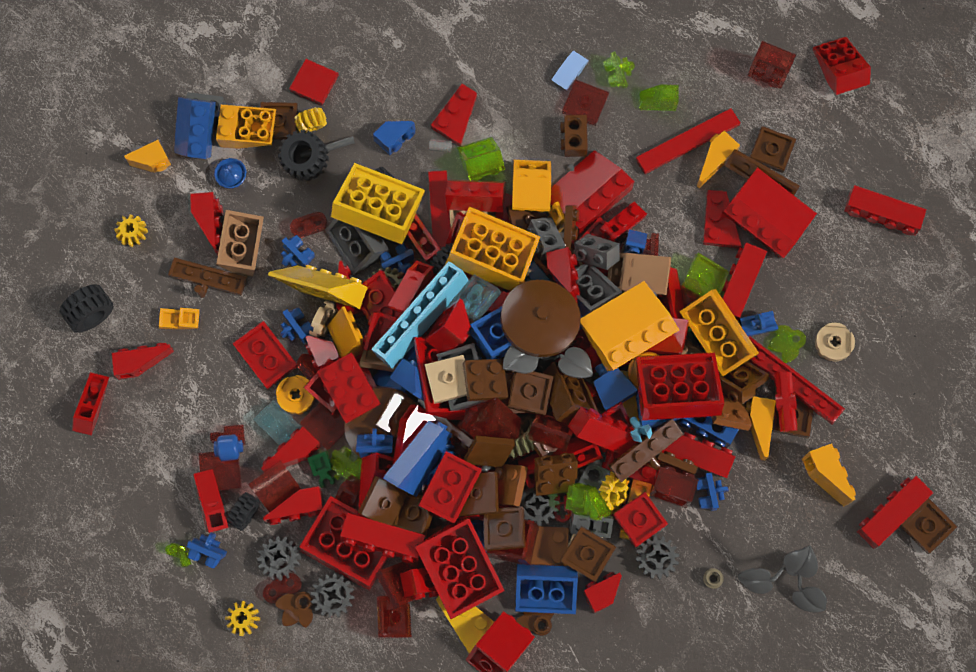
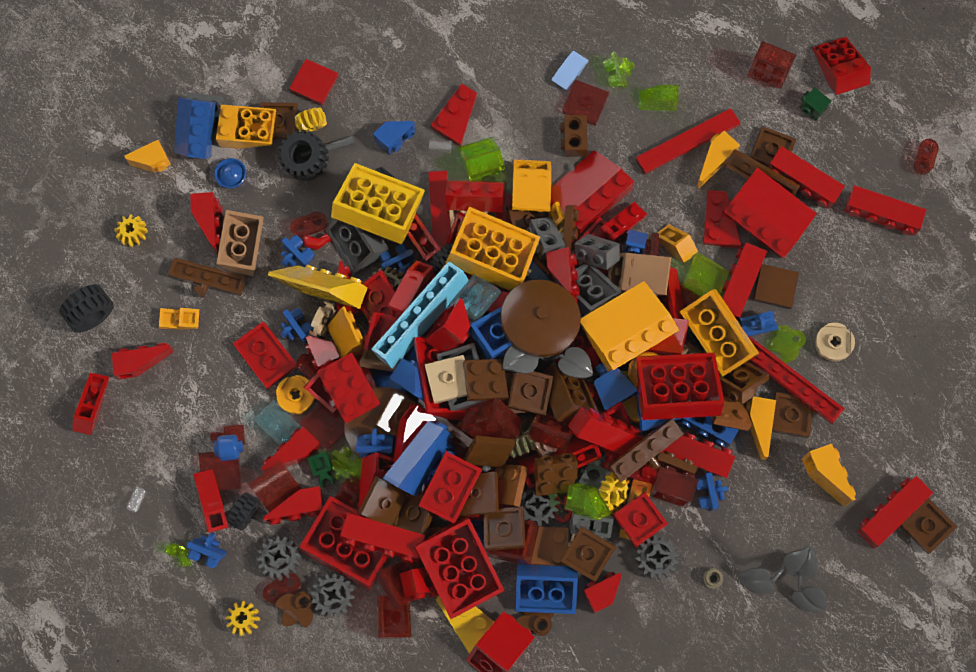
(136, 499): none -> clear pin
(315, 243): none -> red arm
(645, 430): medium azure bar -> none
(677, 243): none -> light orange slope
(776, 286): none -> reddish brown tile
(786, 401): red piece -> none
(812, 181): none -> red brick
(814, 103): none -> dark green brick
(926, 158): none -> clear red plate

